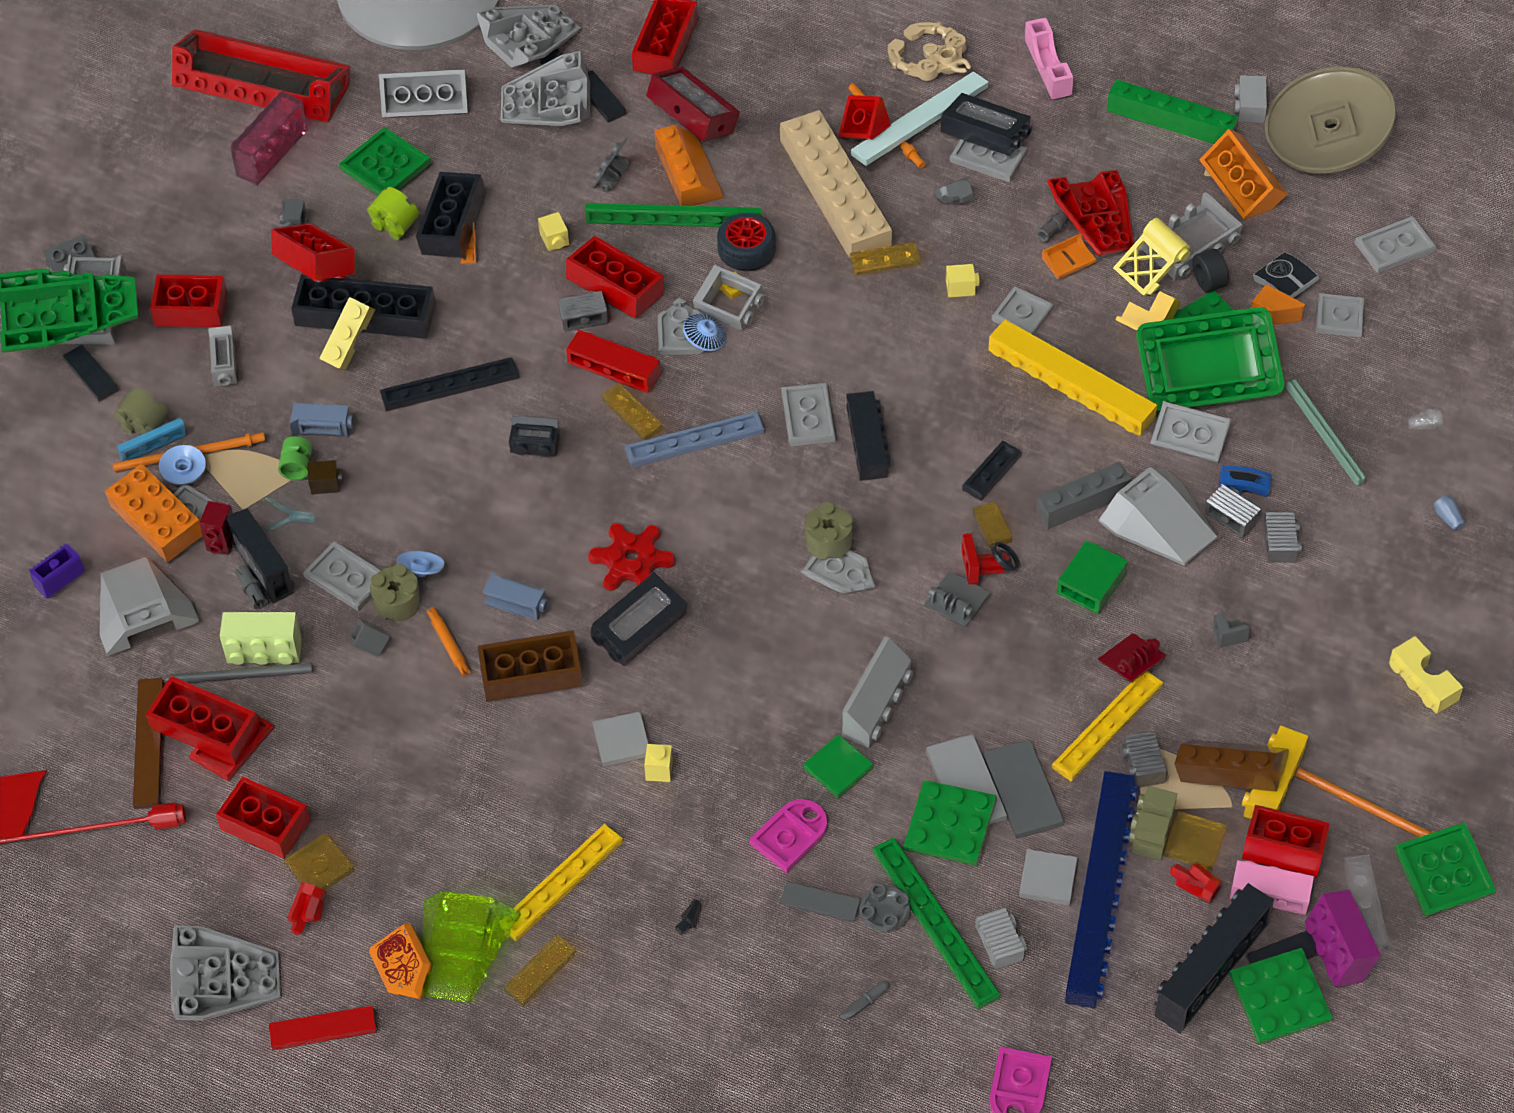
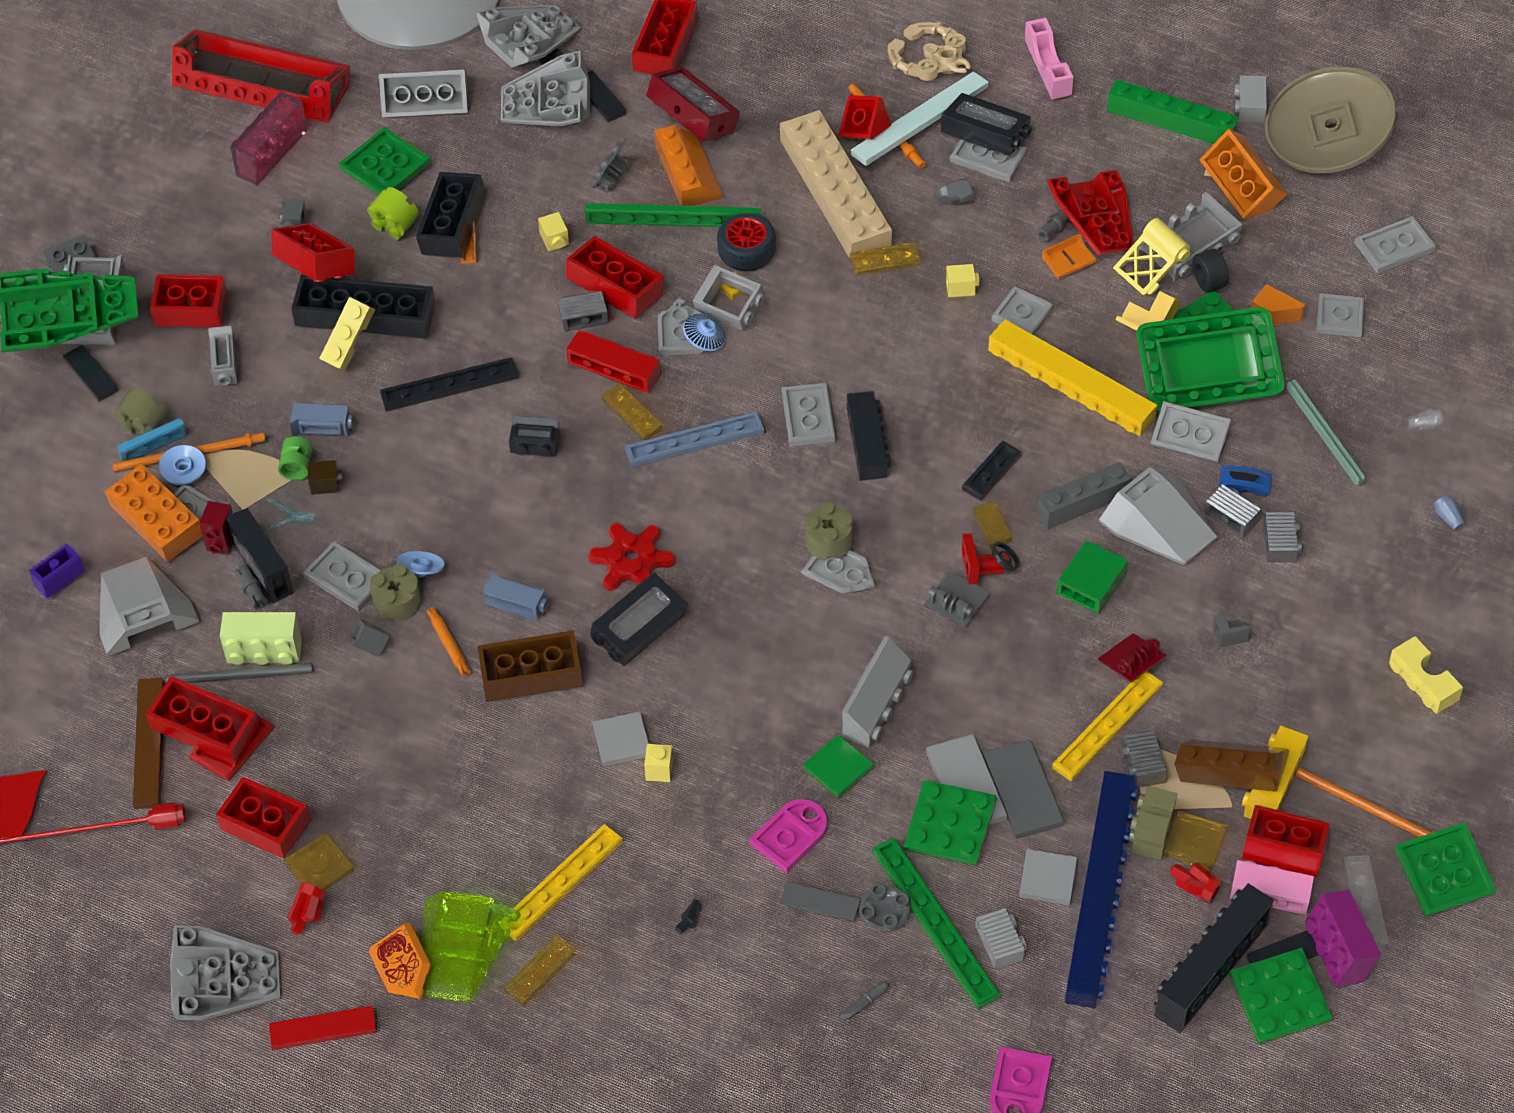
(1286, 275): black slope -> none

